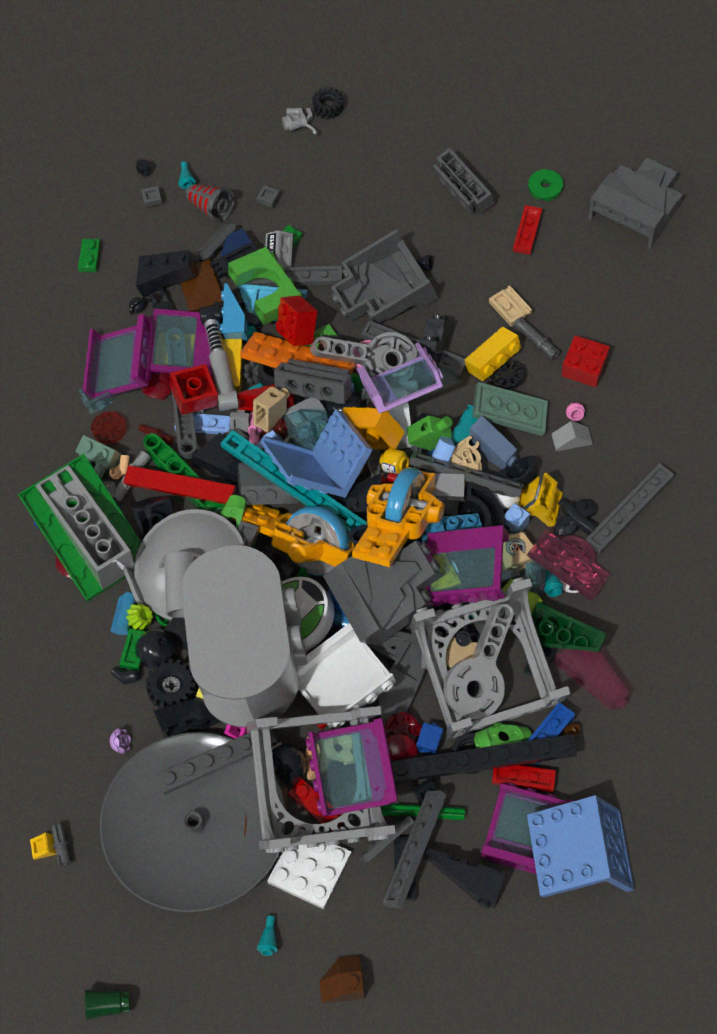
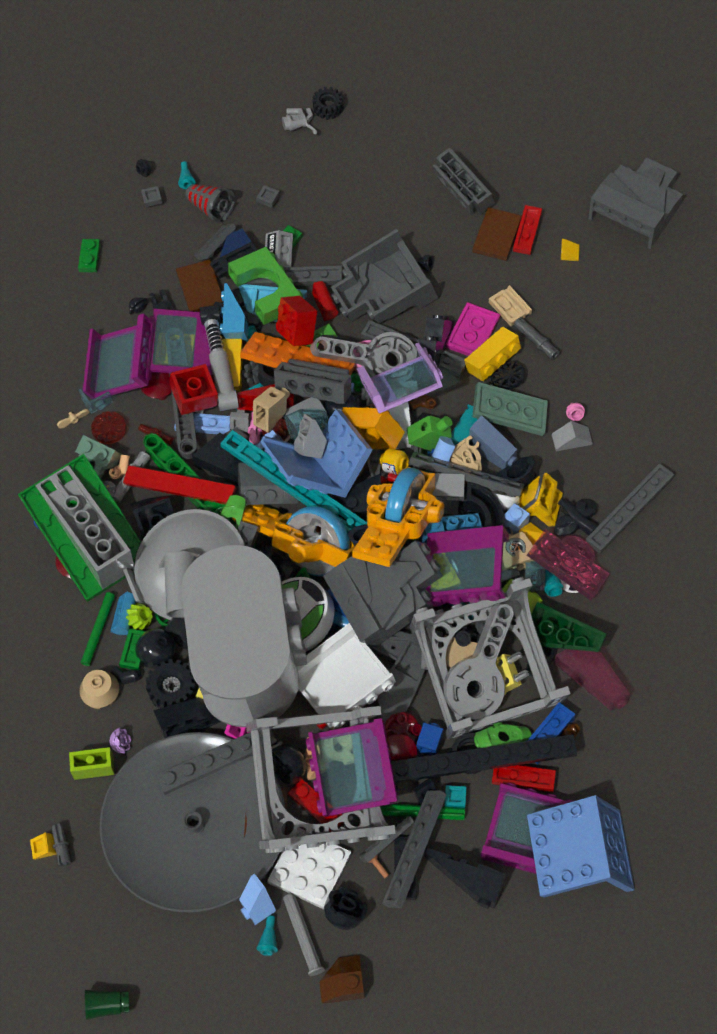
(73, 418): none -> tan piece
(91, 763): none -> lime brick
(97, 629): none -> green piece
(99, 689): none -> tan cone
(164, 269): black wedge -> none
(256, 901): none -> light blue slope
(303, 935): none -> light grey axle
(310, 438): none -> light grey slope
(324, 301): none -> red brick
(344, 908): none -> black cylinder
(380, 868): none -> nougat piece
(422, 401): none -> reddish brown arm
(455, 796): none -> teal plate
(472, 329): none -> dark pink tile
(497, 234): none -> reddish brown tile
(507, 668): none -> light yellow piece
(532, 532): none -> yellow slope
(549, 177): green tile -> none
(569, 250): none -> yellow slope
(585, 361): red brick -> none

